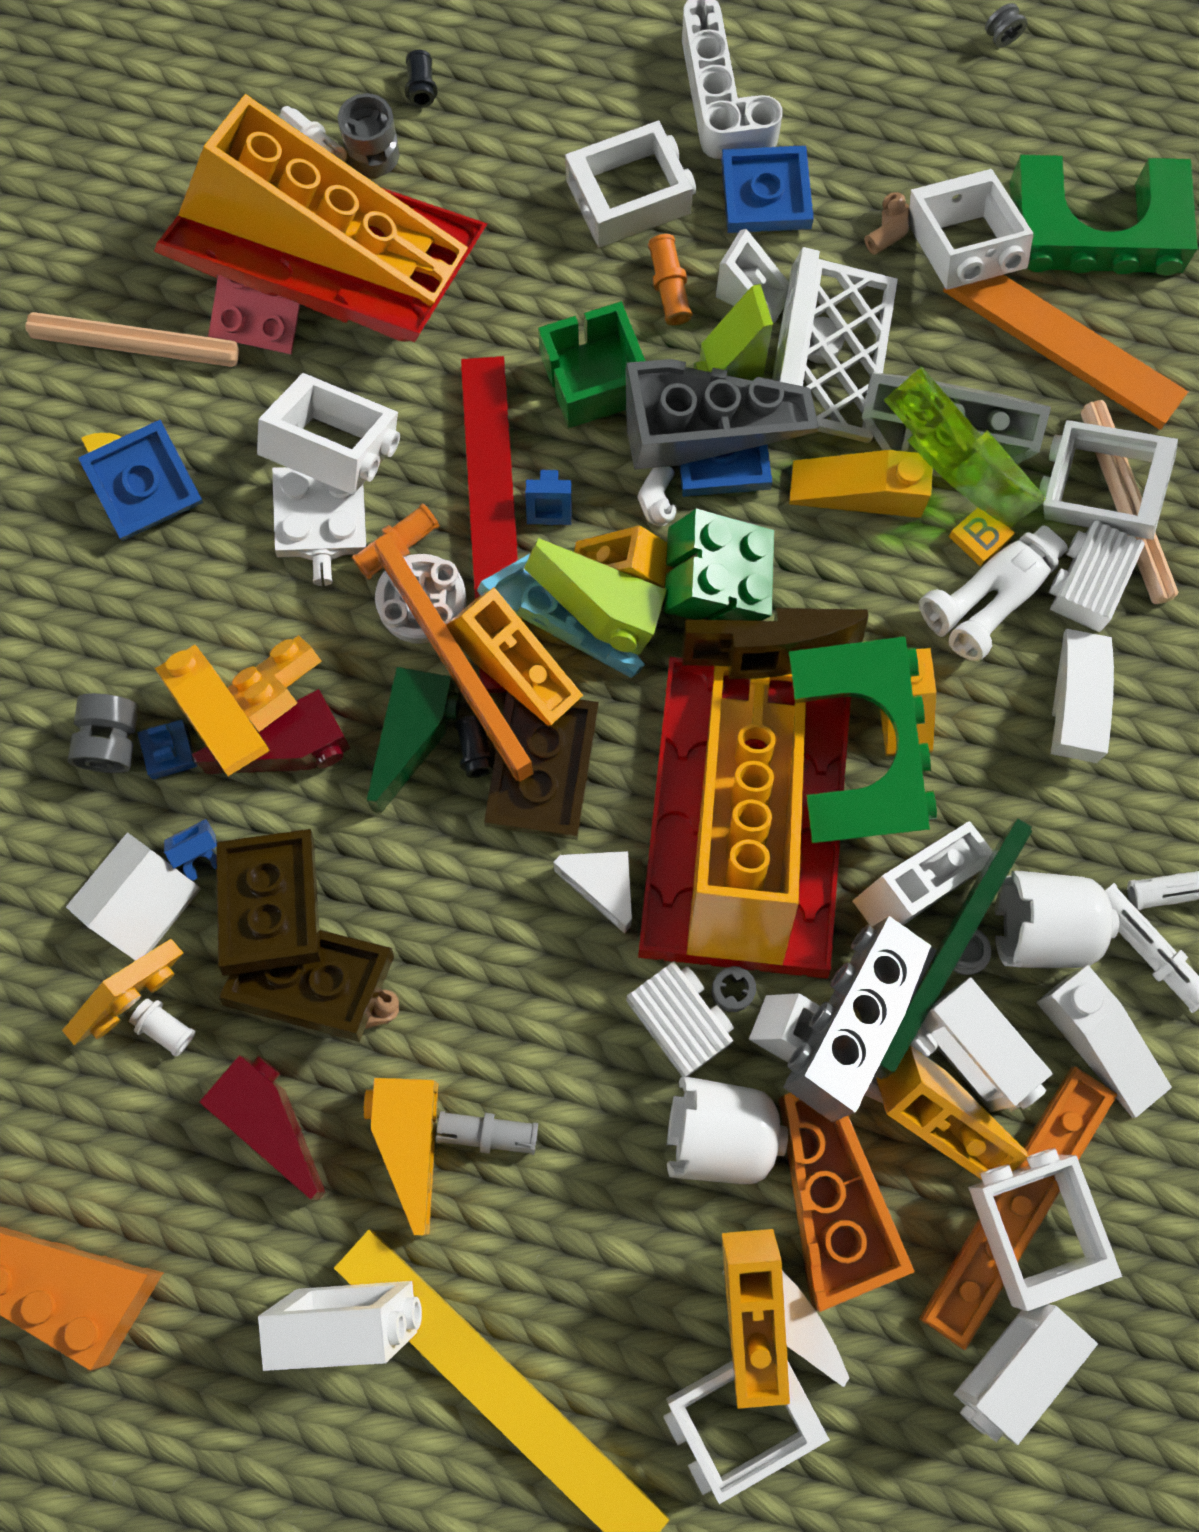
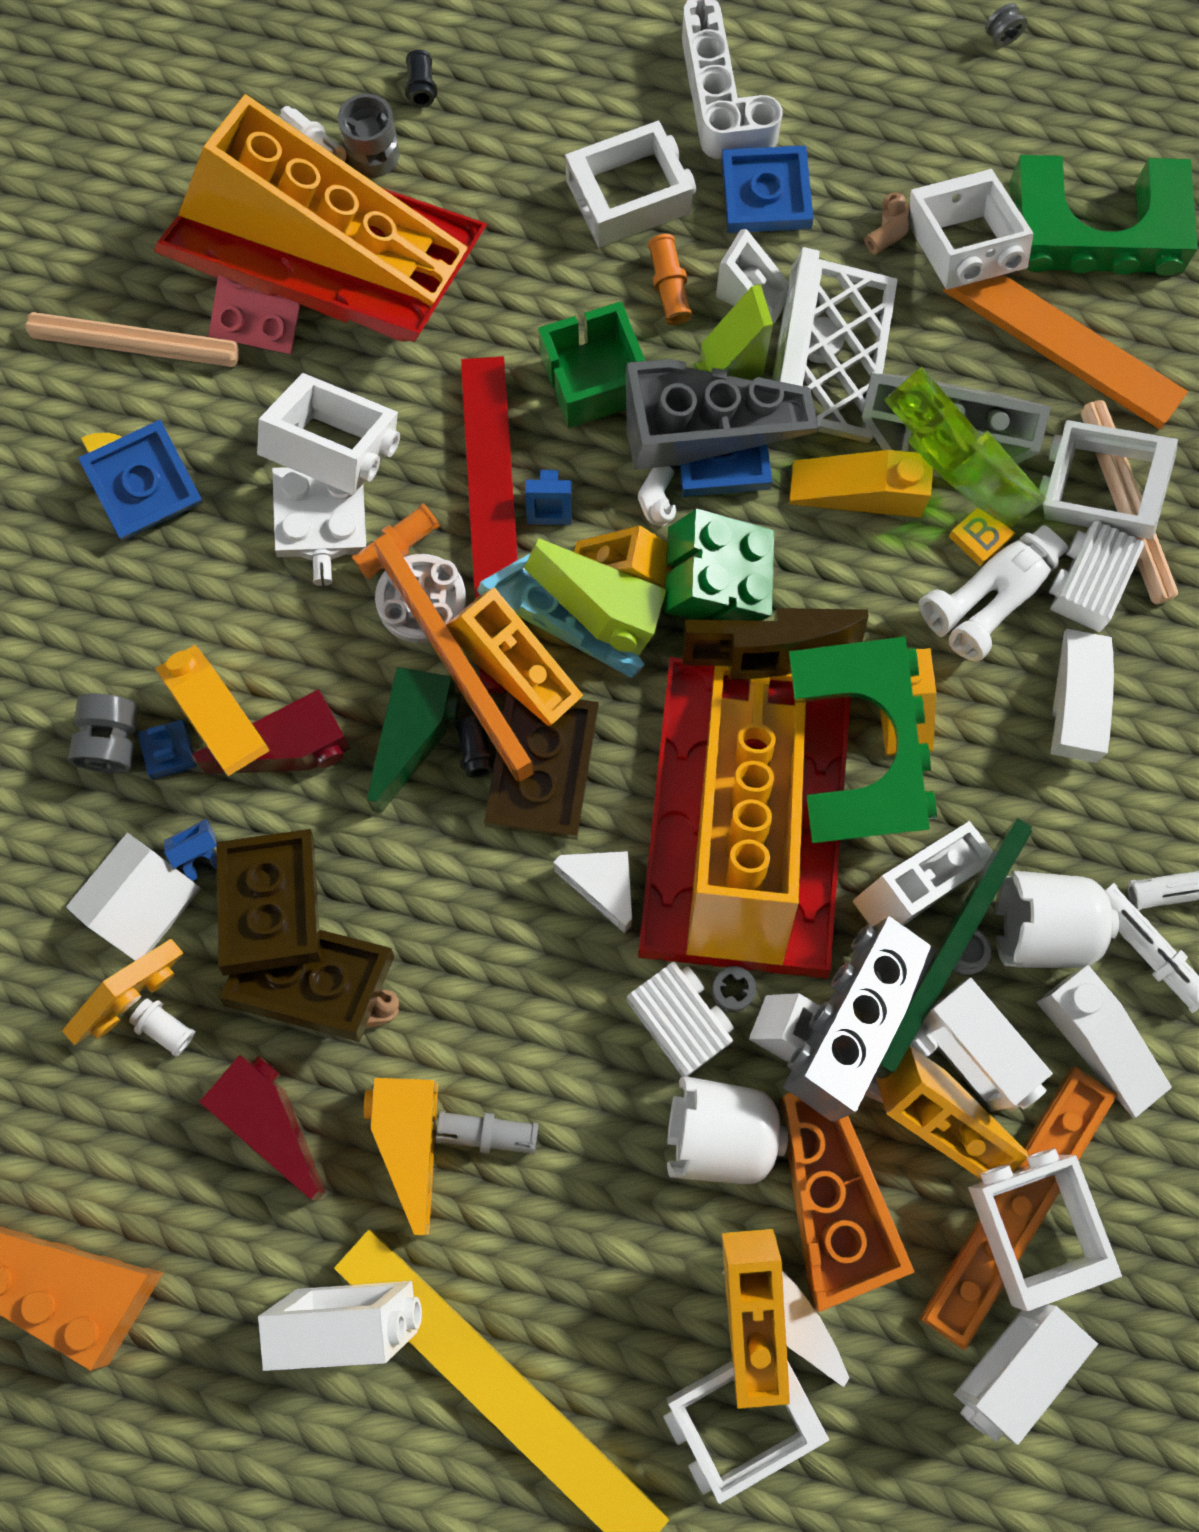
(263, 688): light orange plate -> none

